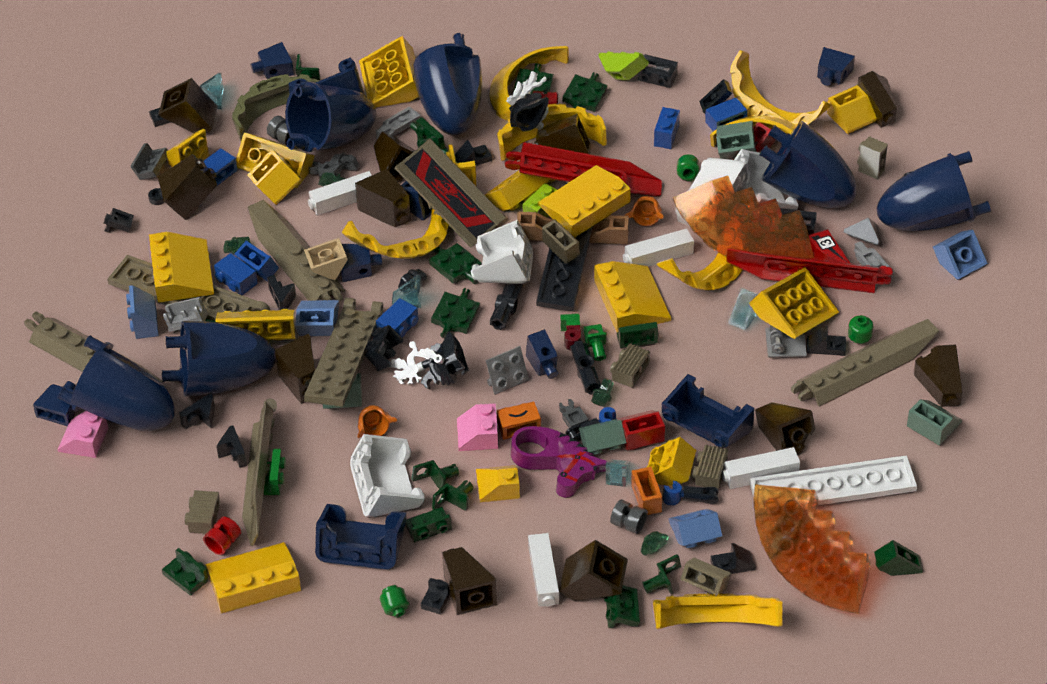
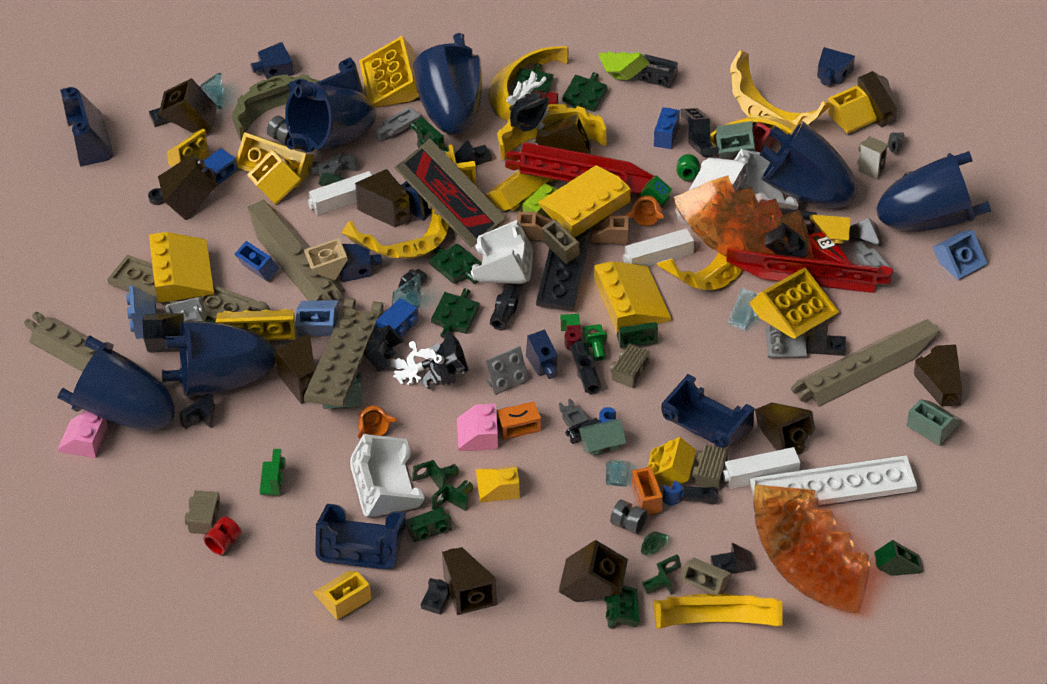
(53, 409): dark blue torso -> none
(88, 129): none -> dark blue windscreen
(118, 219): black bracket -> none
(148, 162): dark grey bracket -> none
(159, 326): none -> black slope
(186, 572): dark green bracket -> none
(231, 445): black slope -> none
(234, 244): clear green piece -> none
(235, 274): blue brick -> none
(253, 577): yellow slope -> none
(258, 469): dark tan hinge -> none
(281, 294): black slope -> none
(313, 73): dark green bracket -> none
(344, 594): none -> yellow slope
(390, 153): dark brown slope -> none
(394, 601): green head -> none
(543, 569): white brick -> none
(559, 453): magenta animal -> none
(602, 395): clear green piece -> none
(643, 429): red slope -> none
(658, 189): none -> green brick
(696, 527): medium blue slope -> none
(699, 132): none -> black bracket
(716, 95): black slope -> none
(725, 113): blue brick -> none
(786, 242): none -> black window
(833, 227): none -> yellow slope
(860, 329): green head -> none
(895, 141): none -> dark grey piece

